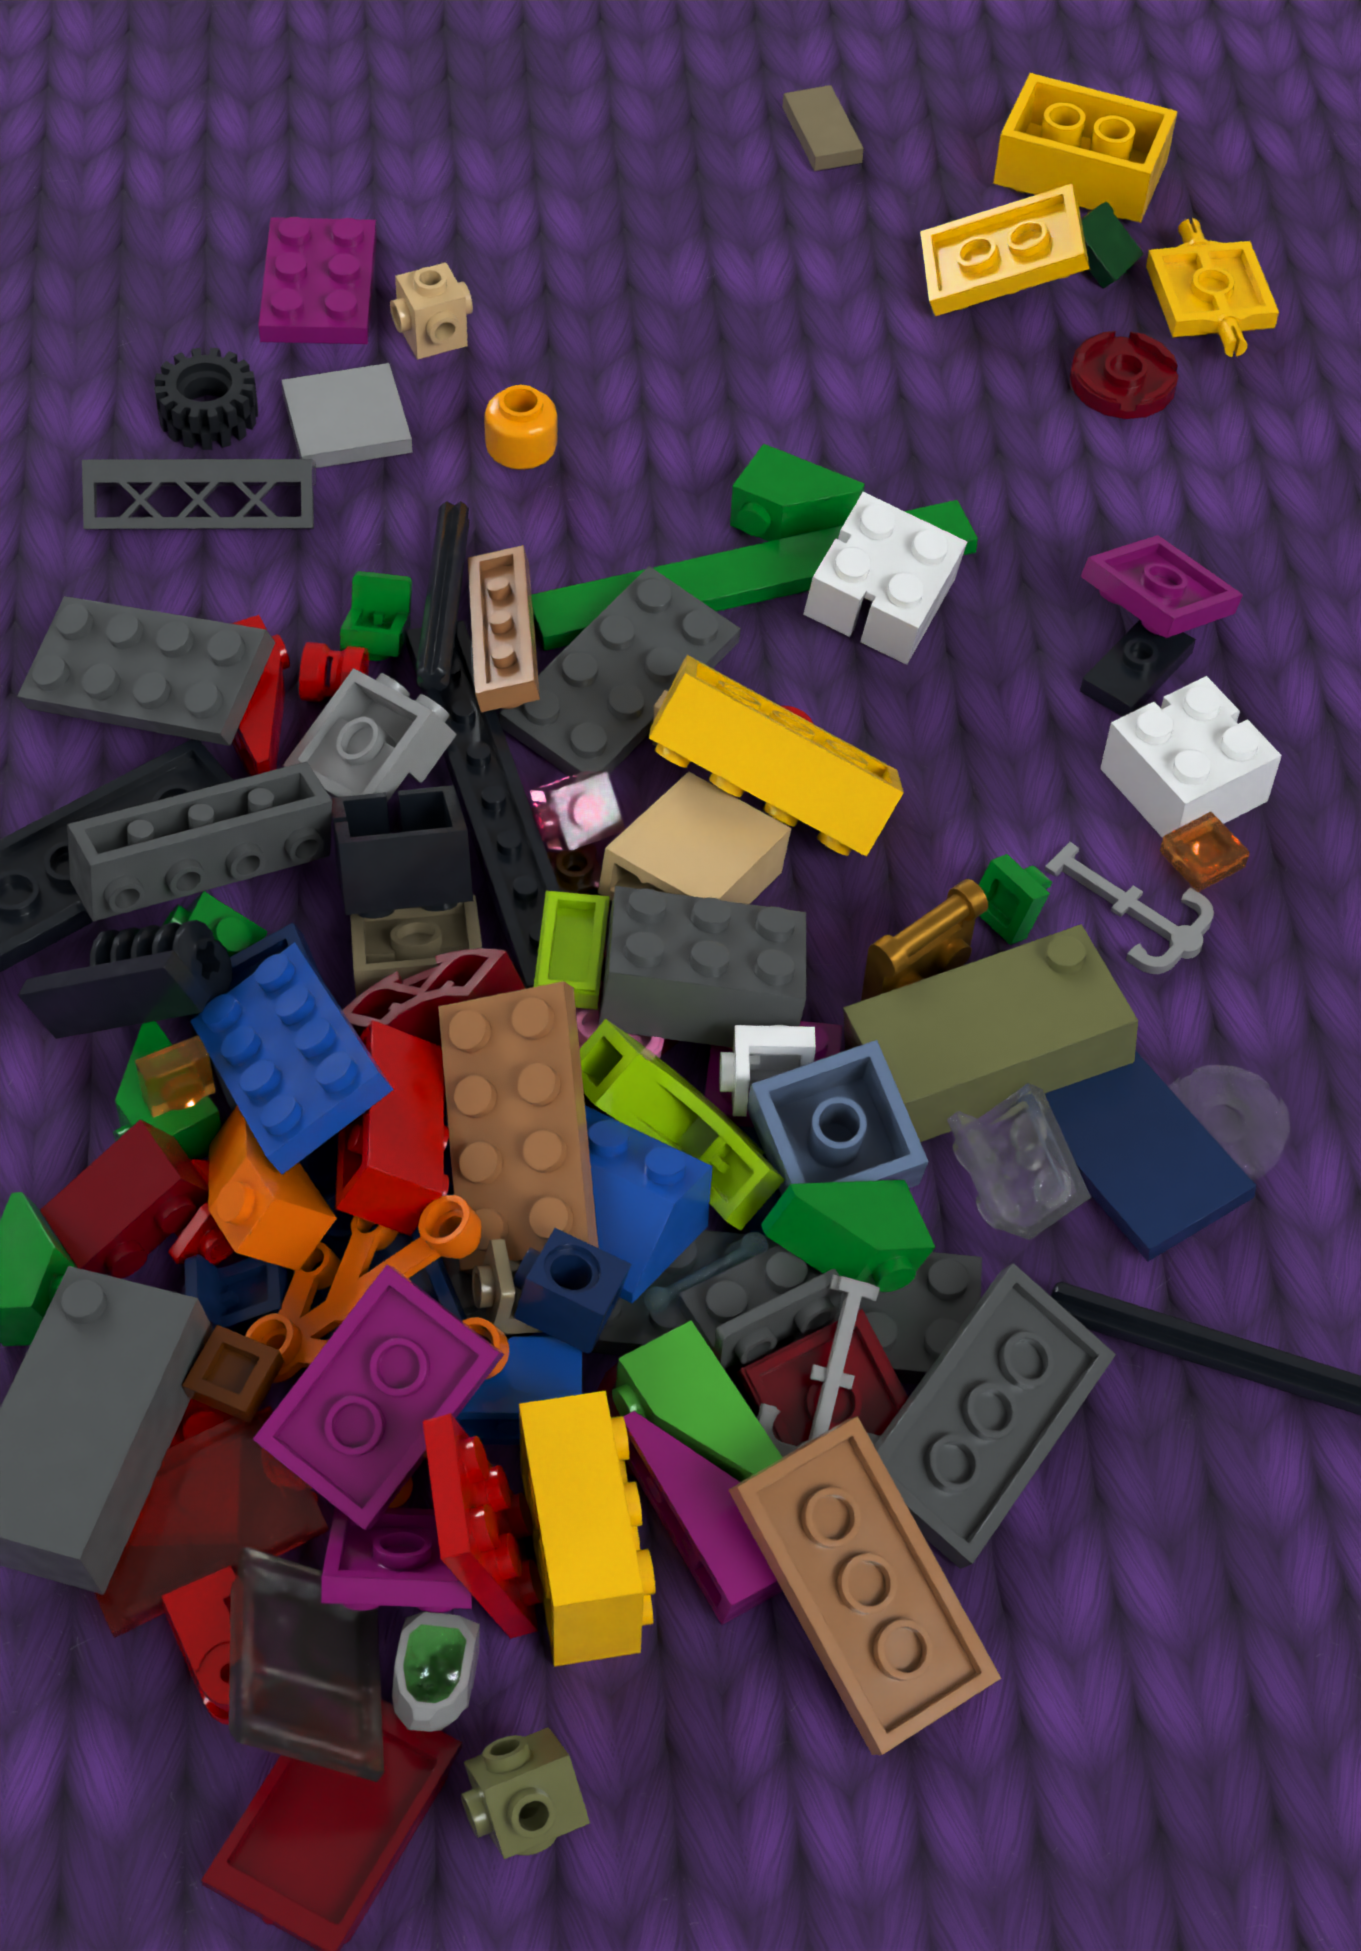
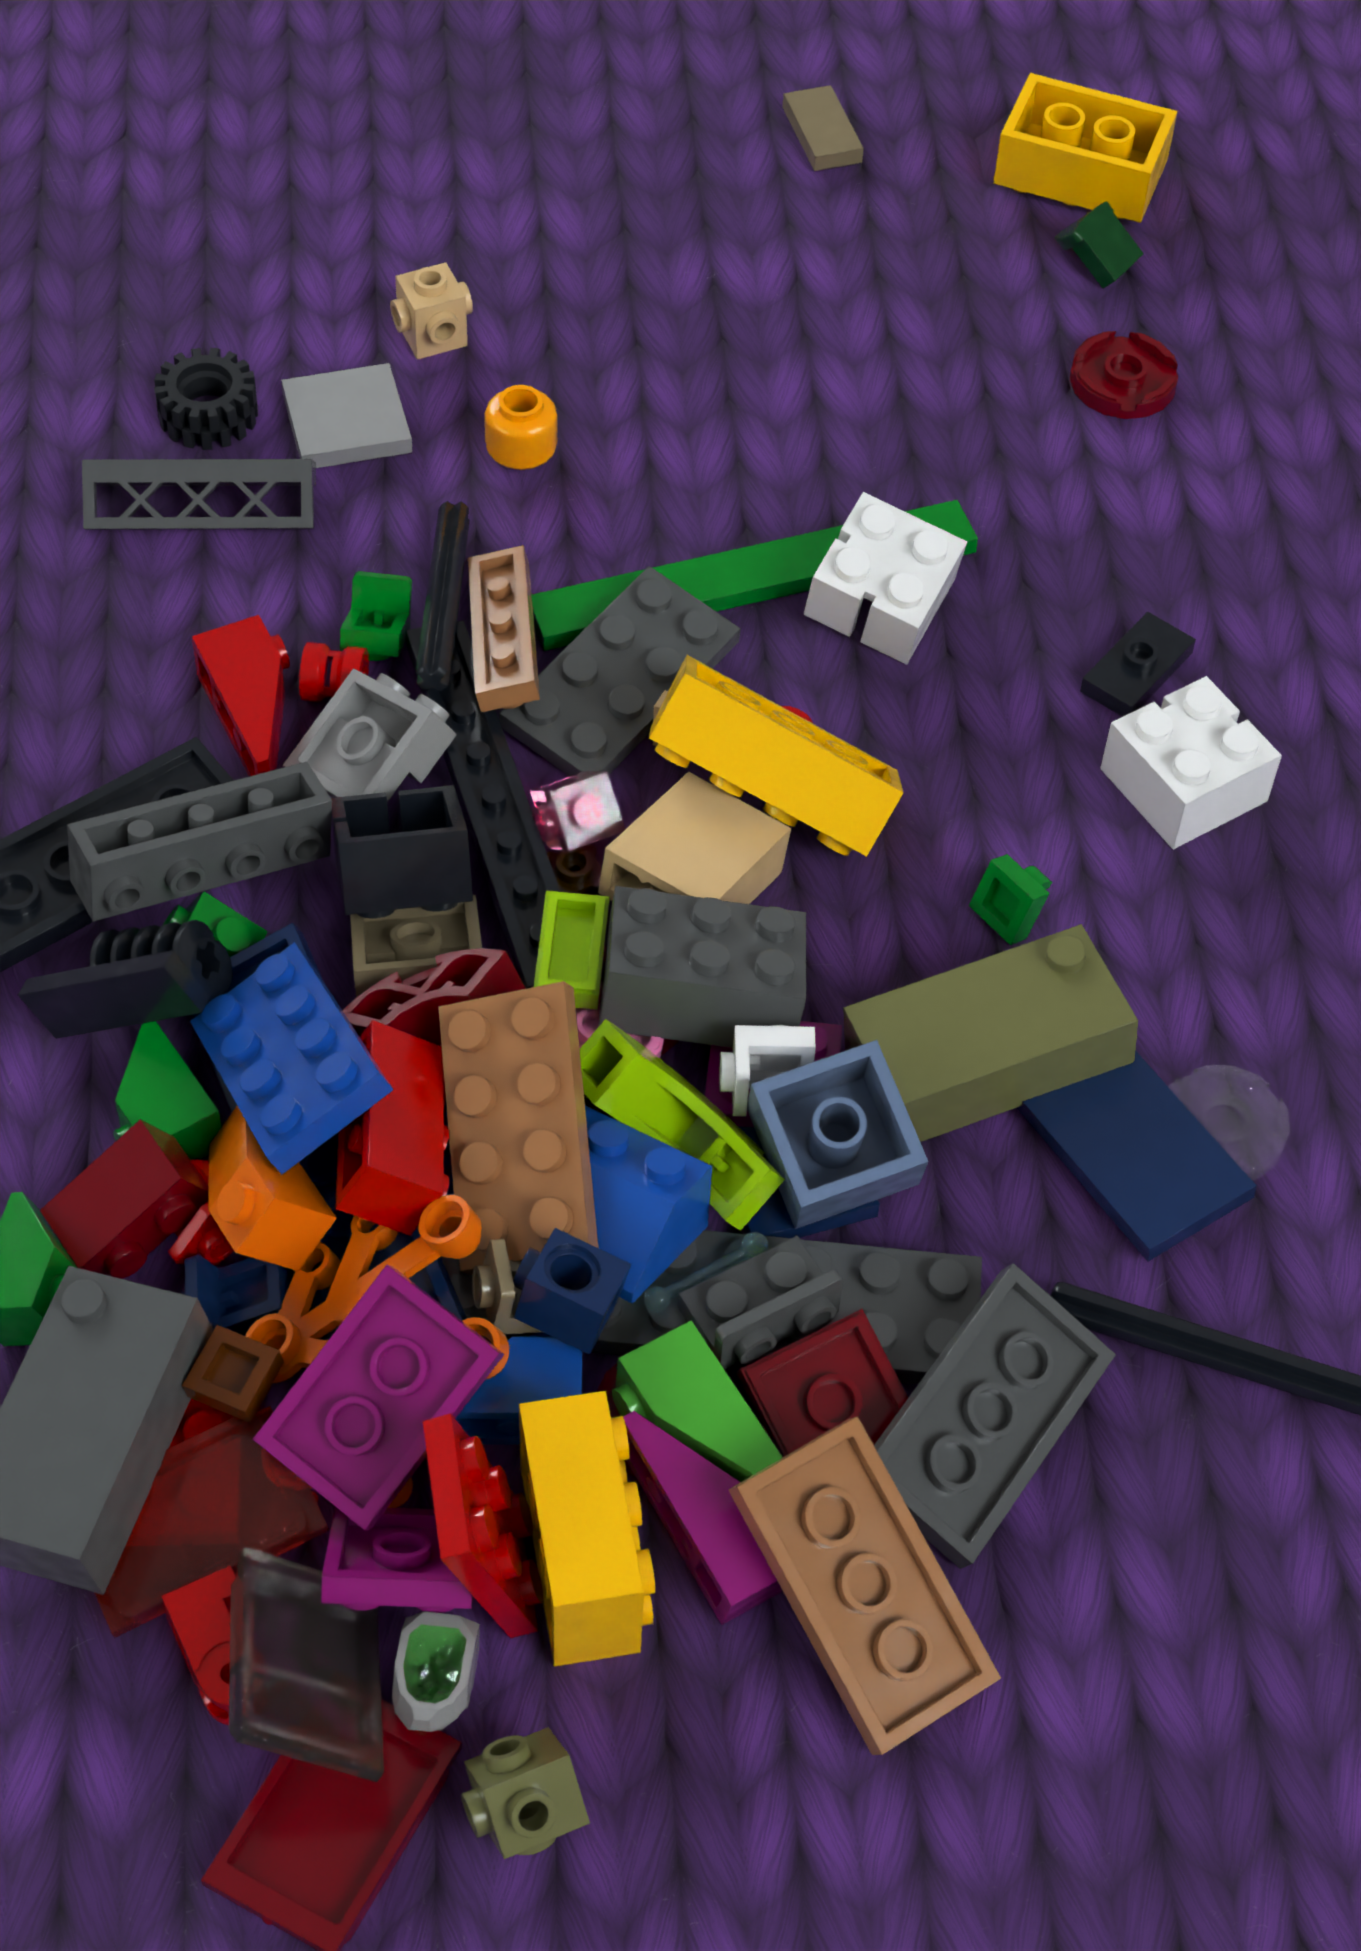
(147, 670): dark grey plate -> none
(175, 1076): clear orange plate -> none
(318, 281): magenta plate -> none
(790, 496): green slope -> none
(832, 1375): light grey piece -> none
(855, 1227): green slope -> none
(927, 946): pearl gold plate -> none
(1004, 250): yellow plate -> none
(1019, 1163): clear bracket -> none
(1161, 586): magenta plate -> none
(1183, 940): light grey piece -> none
(1204, 851): clear orange plate -> none
(1211, 288): yellow plate -> none

